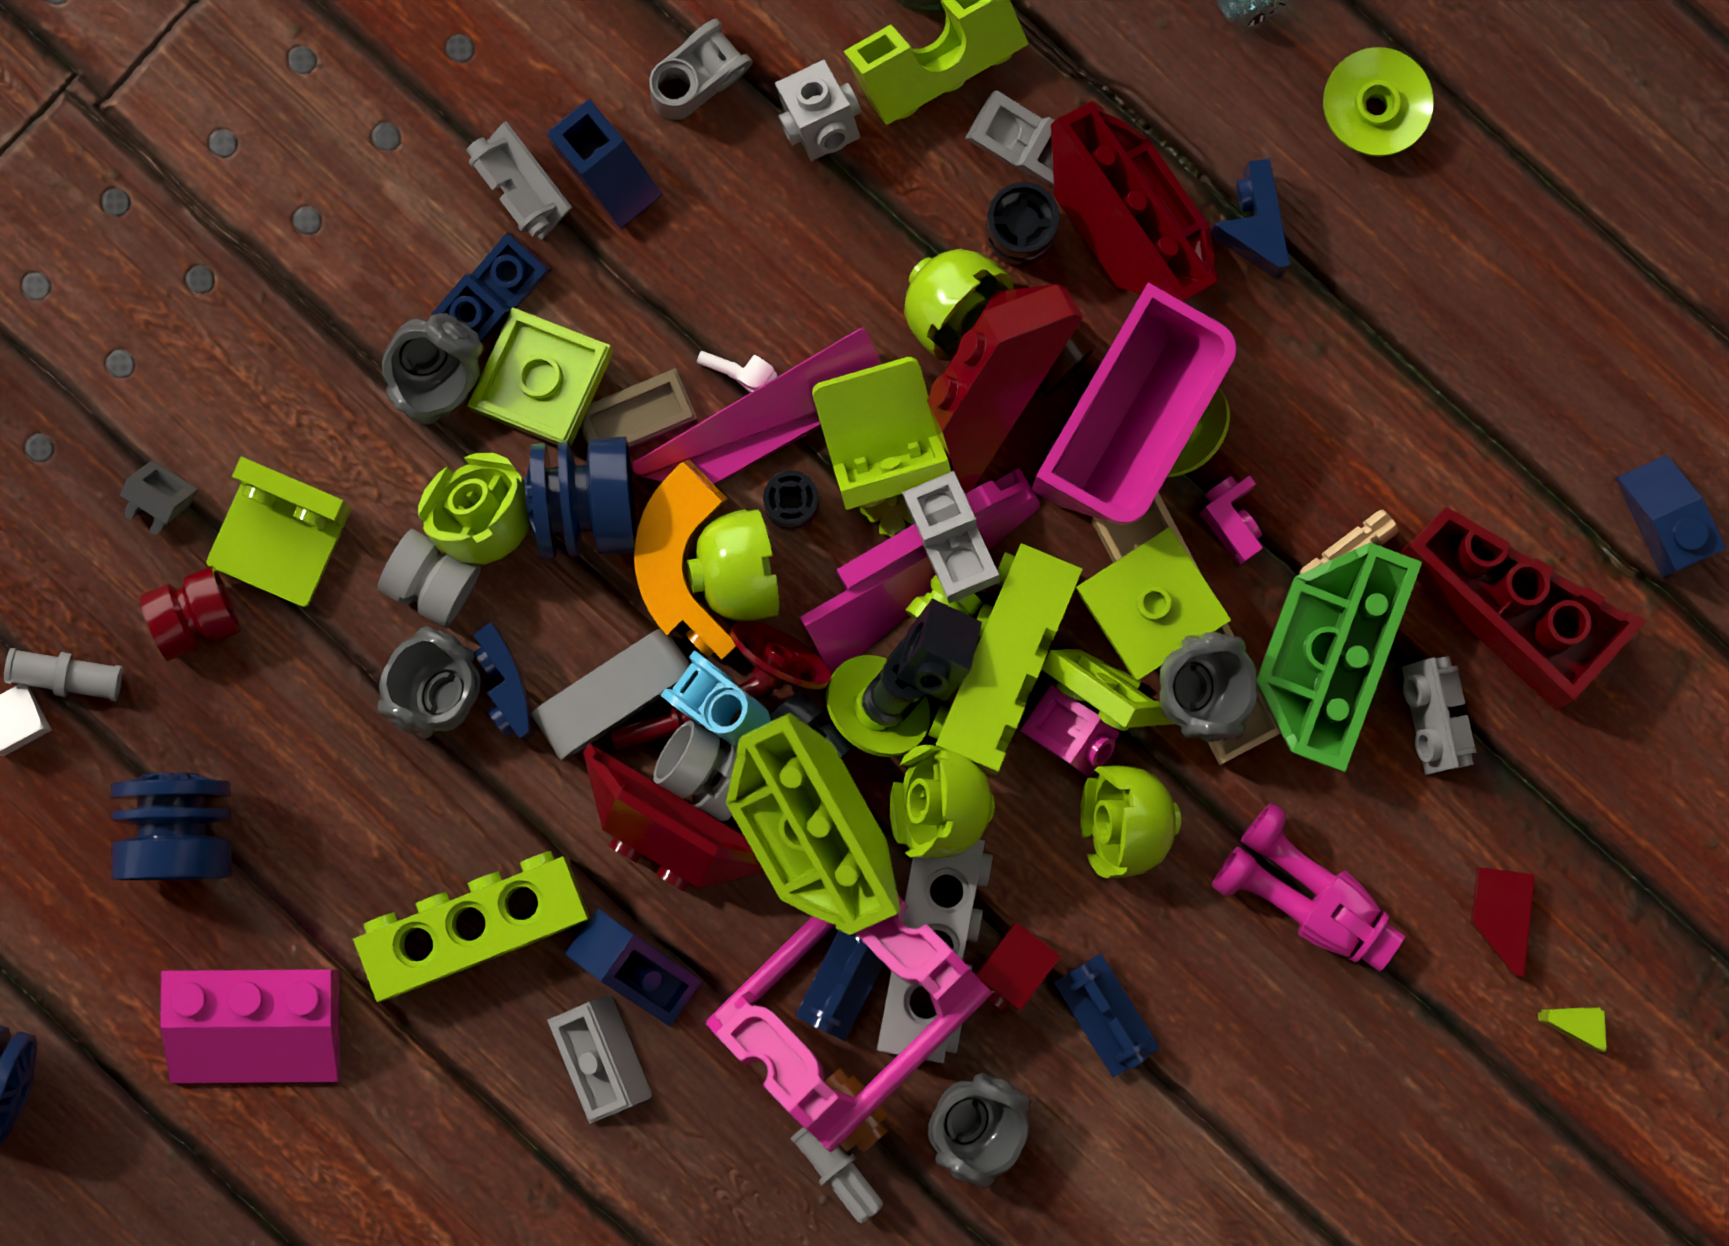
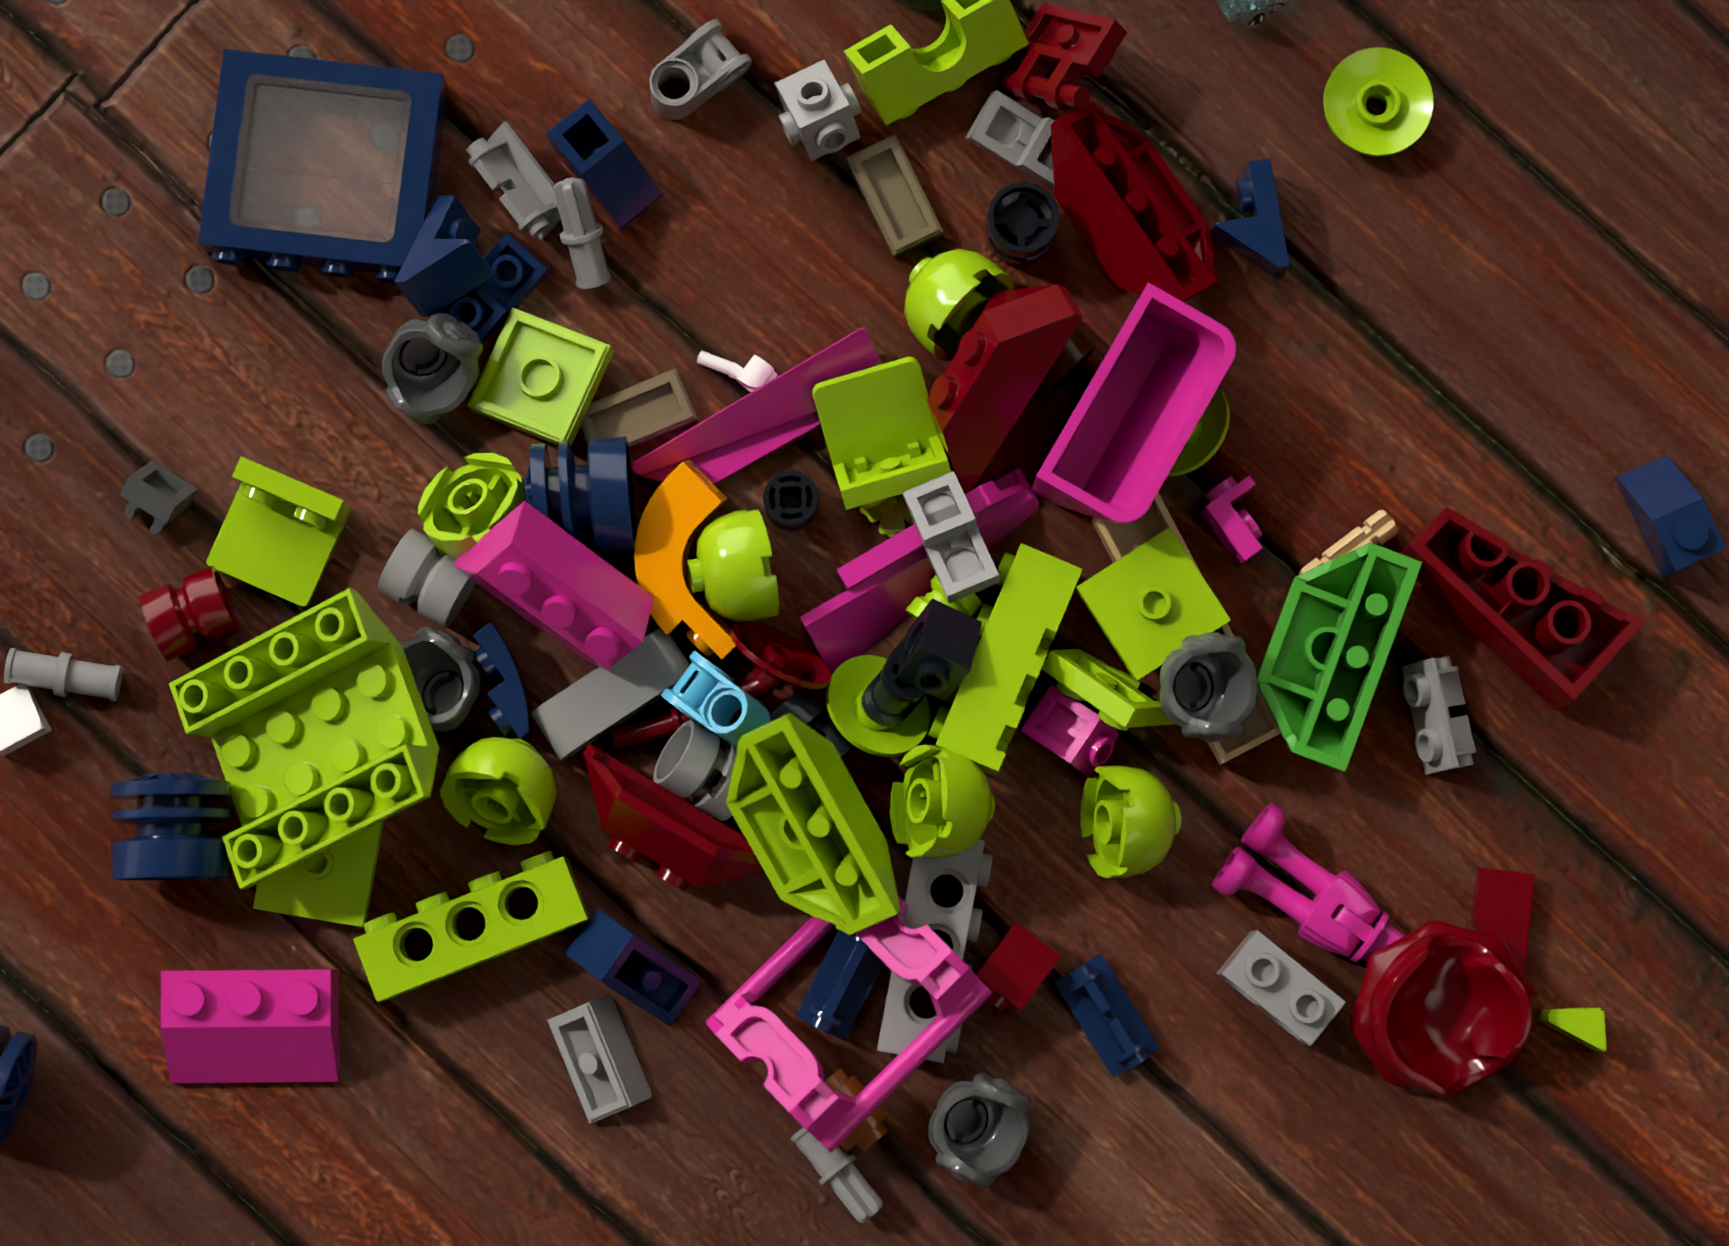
(312, 733): none -> lime slope
(321, 163): none -> piece
(327, 885): none -> lime plate
(443, 259): none -> dark blue slope
(501, 788): none -> lime cylinder
(560, 586): none -> dark pink slope
(581, 233): none -> light grey axle
(894, 196): none -> dark tan tile
(1073, 44): none -> dark red plate
(1280, 988): none -> light grey brick
(1443, 1008): none -> dark red piece

